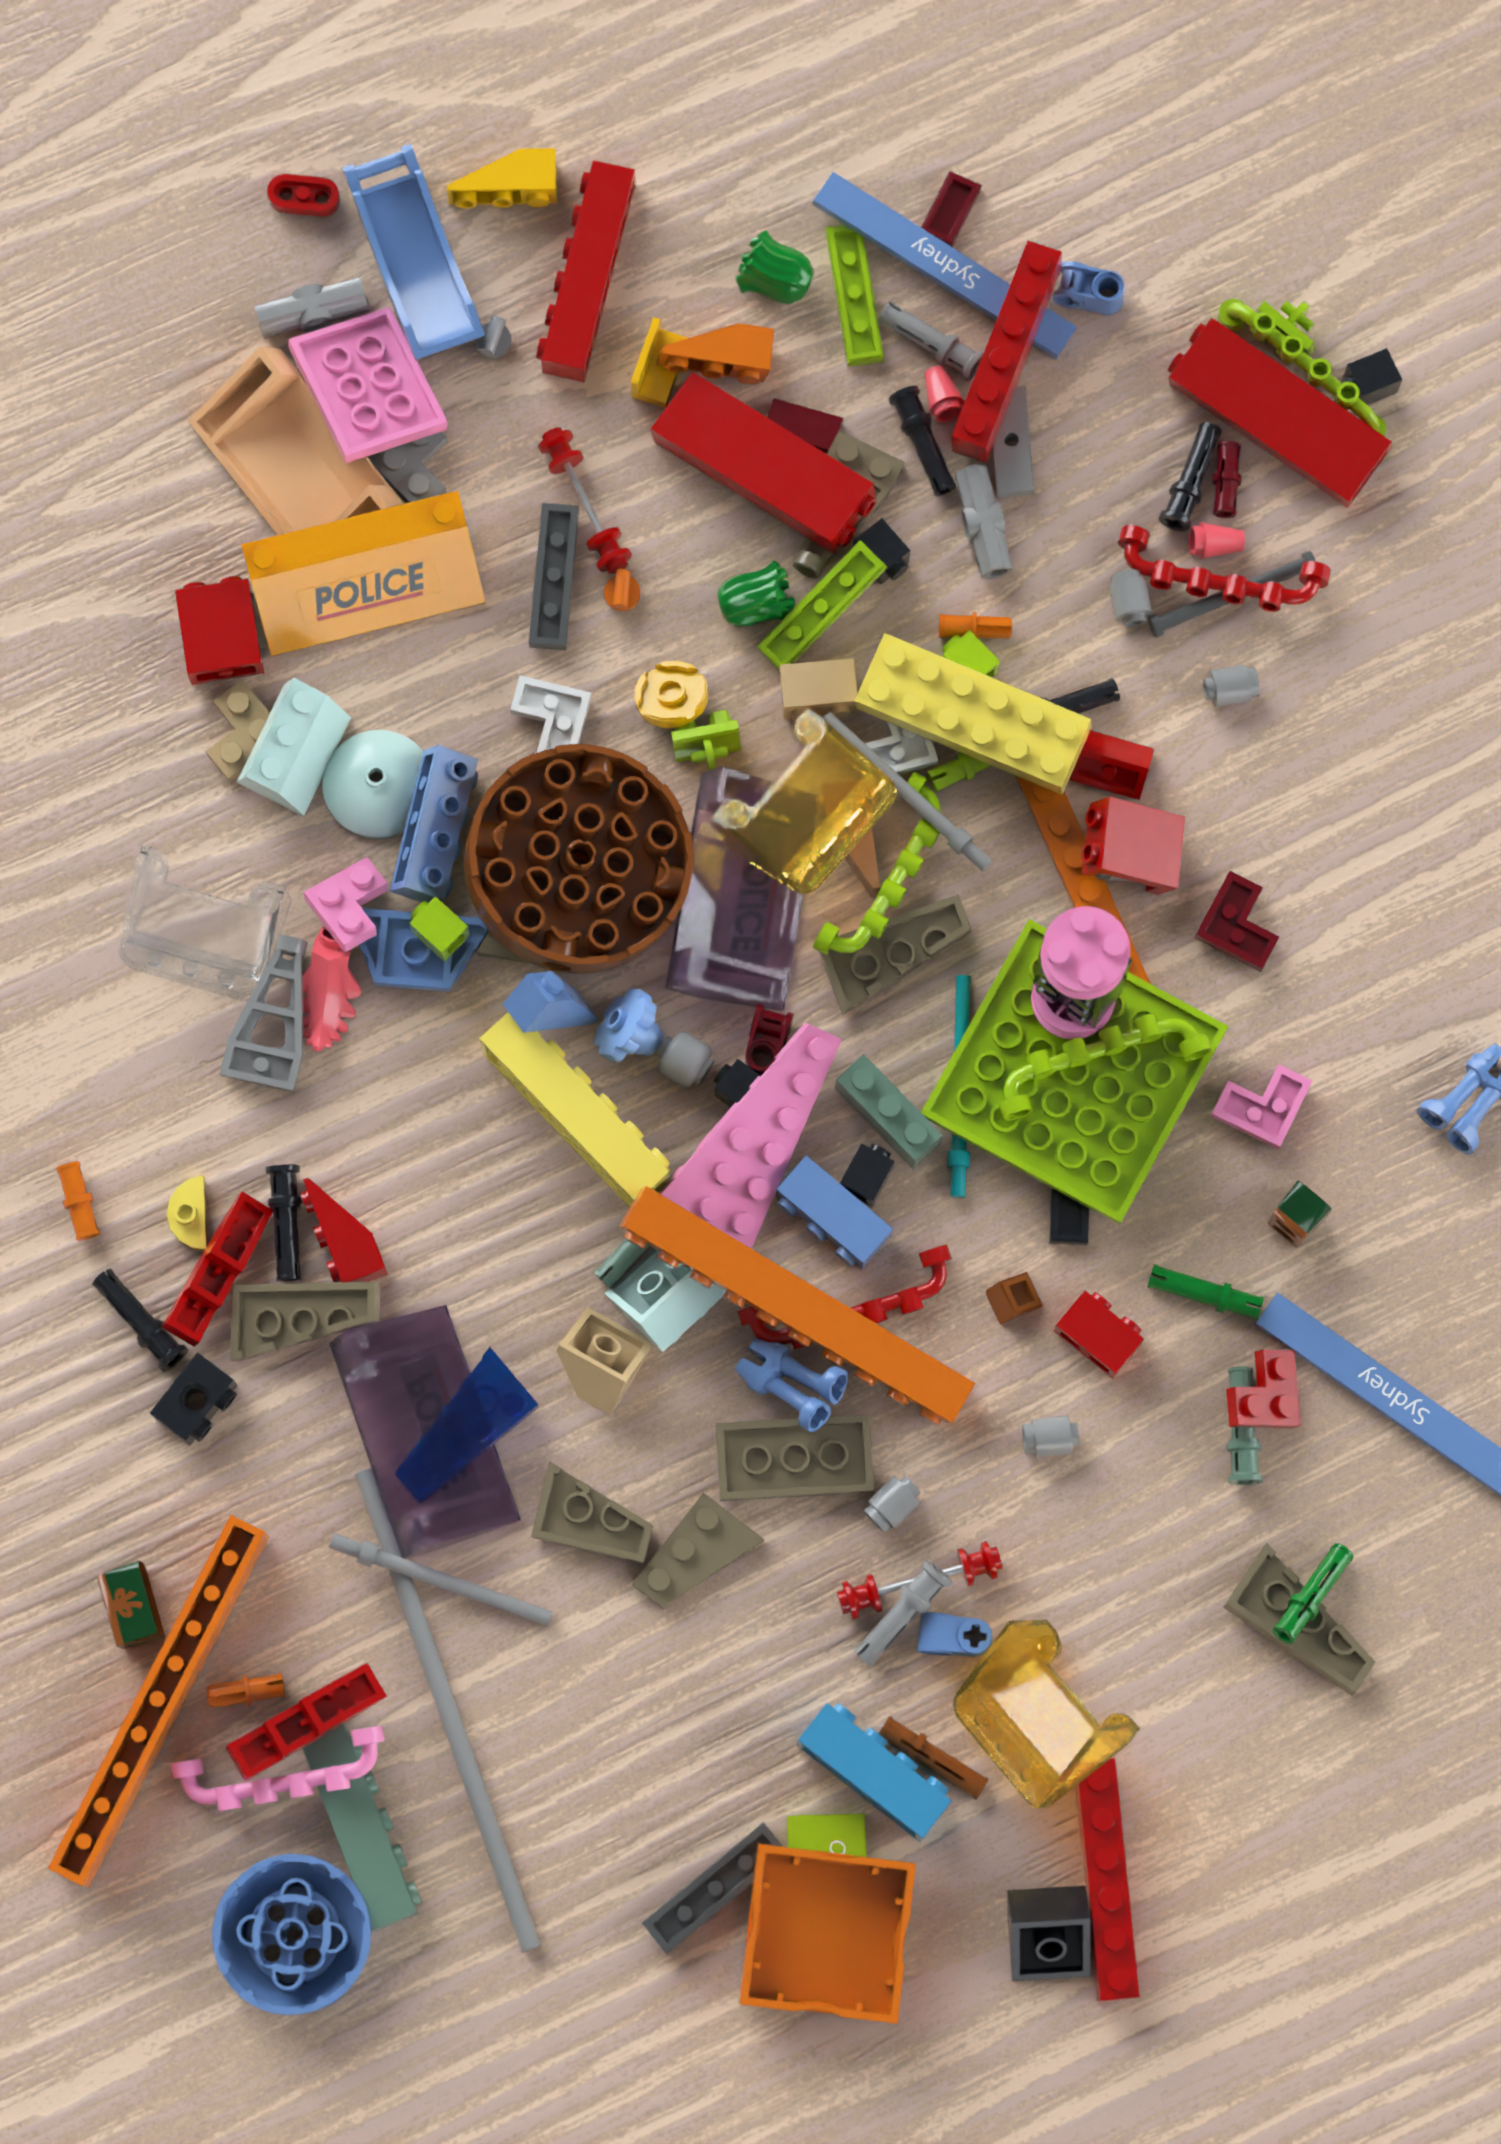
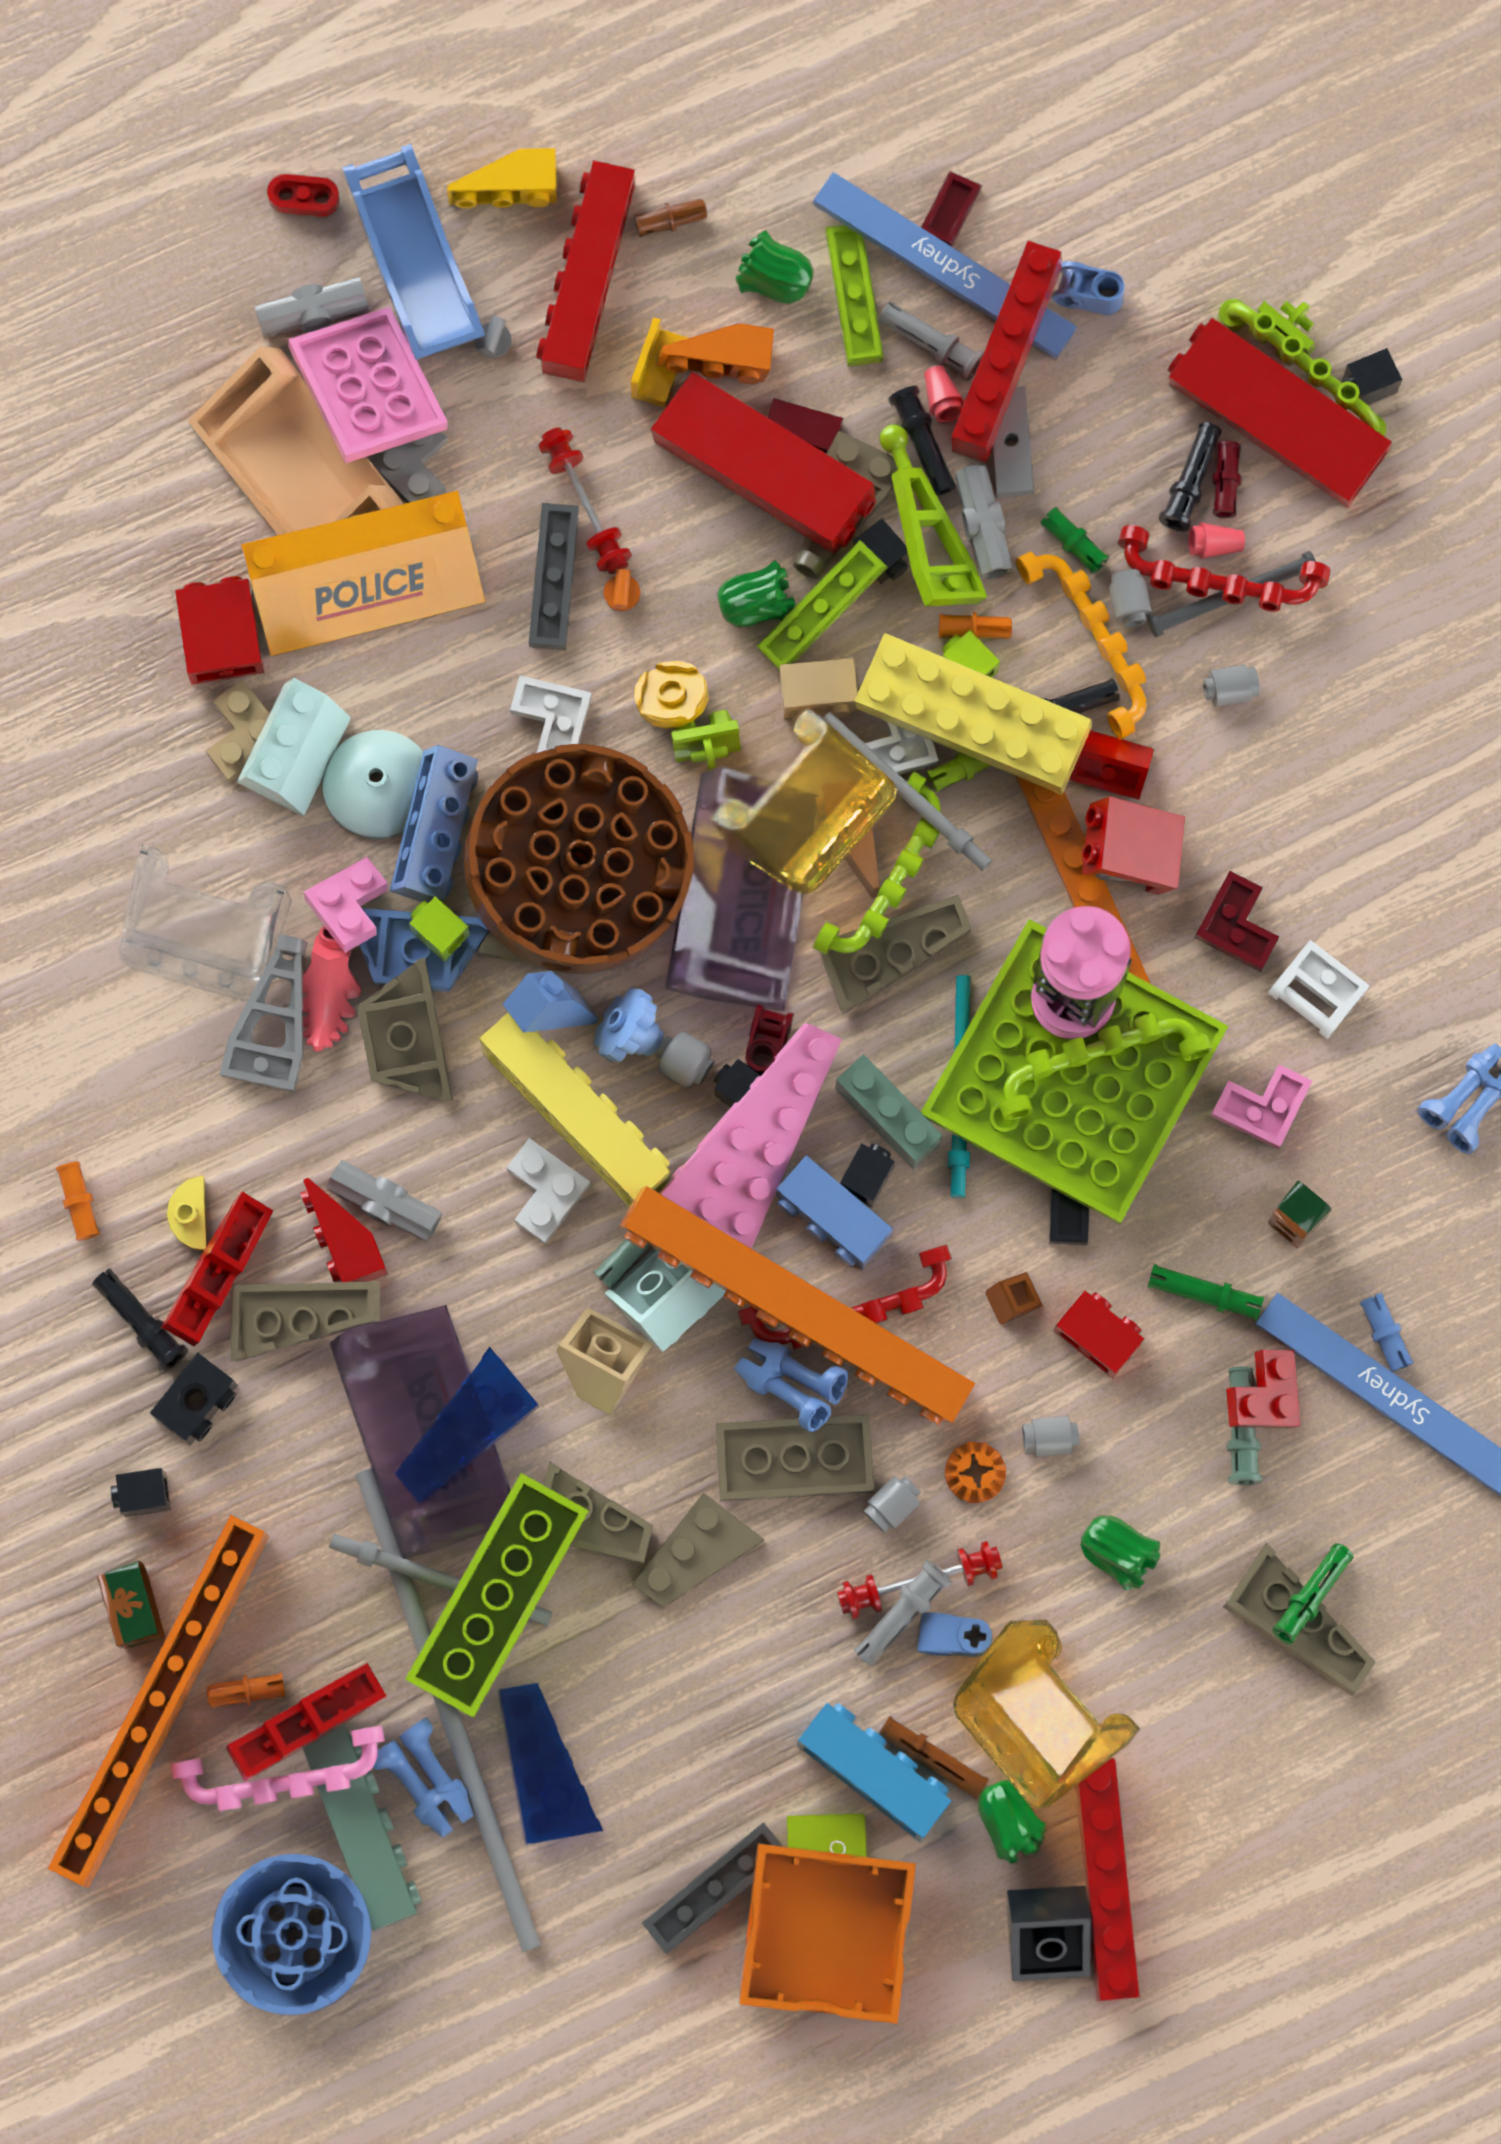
(141, 1492): none -> black brick
(284, 1203): black pin -> none
(384, 1201): none -> light grey piece
(405, 1035): none -> dark tan wing
(427, 1811): none -> medium blue piece
(496, 1595): none -> lime brick
(545, 1782): none -> clear blue wing
(555, 1186): none -> white plate
(670, 217): none -> dark orange axle
(936, 584): none -> lime plate
(965, 1487): none -> orange gear
(1010, 1821): none -> green piece
(1074, 540): none -> green pin
(1093, 618): none -> light orange bar
(1119, 1550): none -> green piece
(1325, 979): none -> white plate
(1386, 1332): none -> medium blue pin

